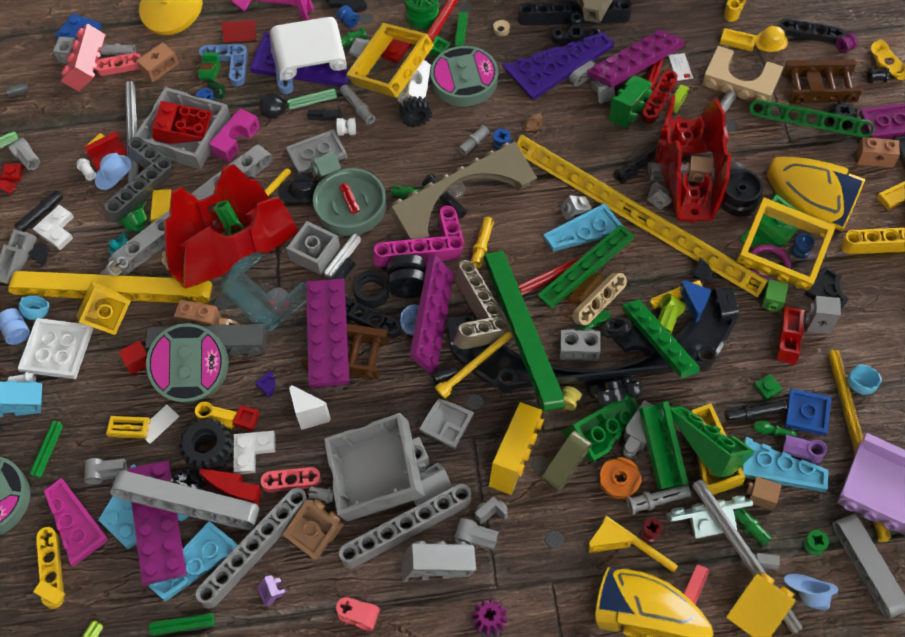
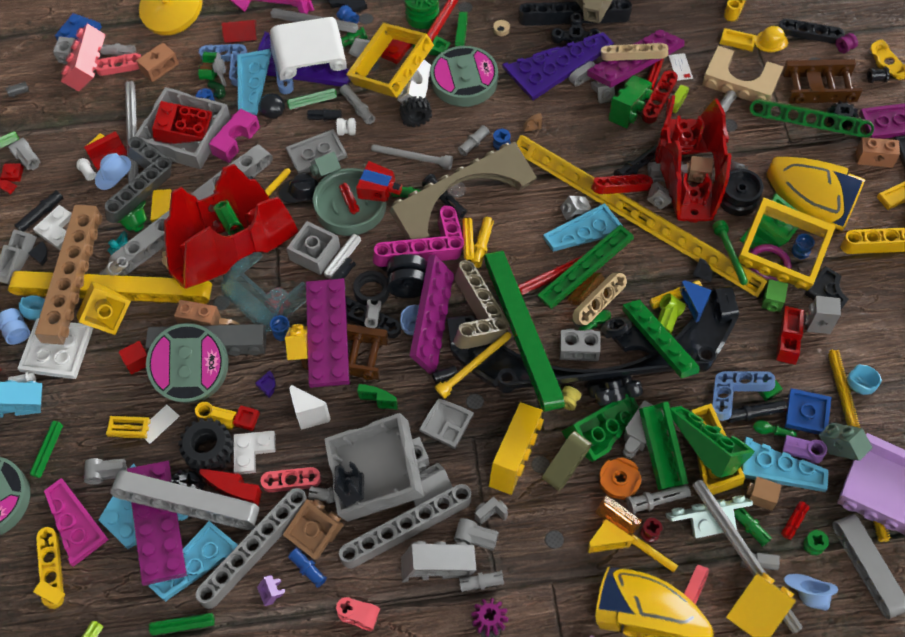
(68, 275): none -> medium nougat brick
(219, 67): none -> light grey plate
(251, 78): none -> medium azure wing
(277, 325): none -> blue wheel
(297, 342): none -> yellow brick
(298, 17): none -> light grey axle
(307, 567): none -> blue pin
(349, 485): none -> black hinge
(372, 314): none -> light grey bar
(377, 183): none -> red torso
(384, 399): none -> green slope
(444, 162): none -> light grey piece
(468, 239): none -> yellow axle
(481, 581): none -> light grey pin
(618, 516): none -> clear orange panel
(621, 184): none -> red beam
(634, 52): none -> tan beam
(721, 229): none -> green piece
(730, 386): none -> medium blue beam
(795, 520): none -> red axle
(846, 441): none -> sand green brick

